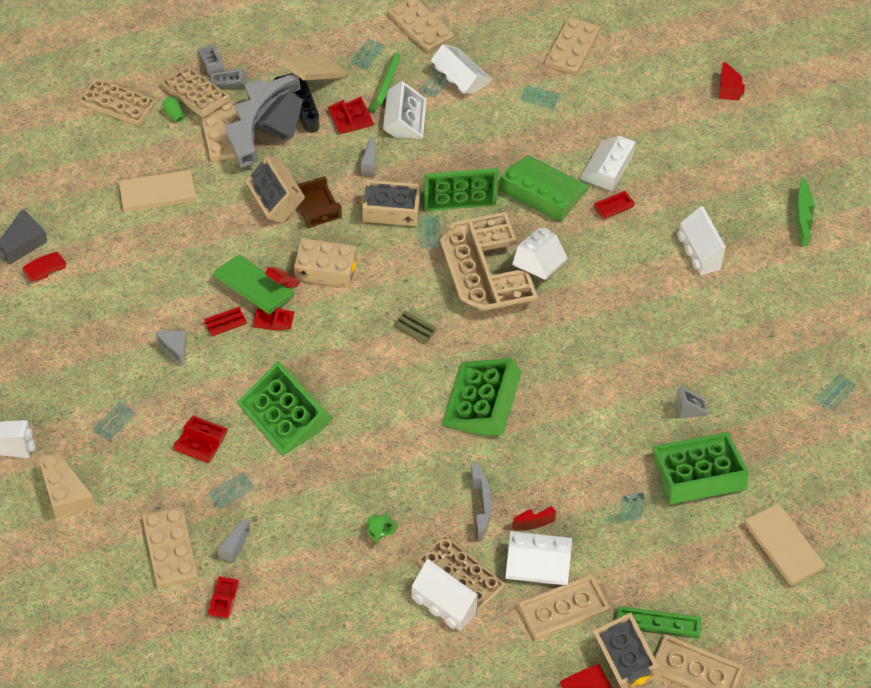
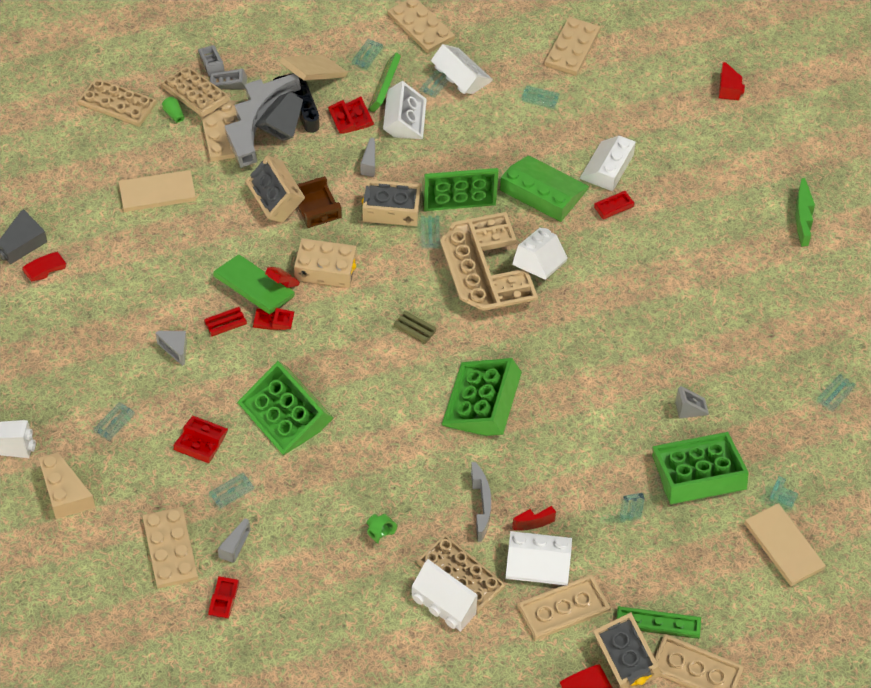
(702, 242): white slope -> none
(781, 495): none -> clear light blue panel

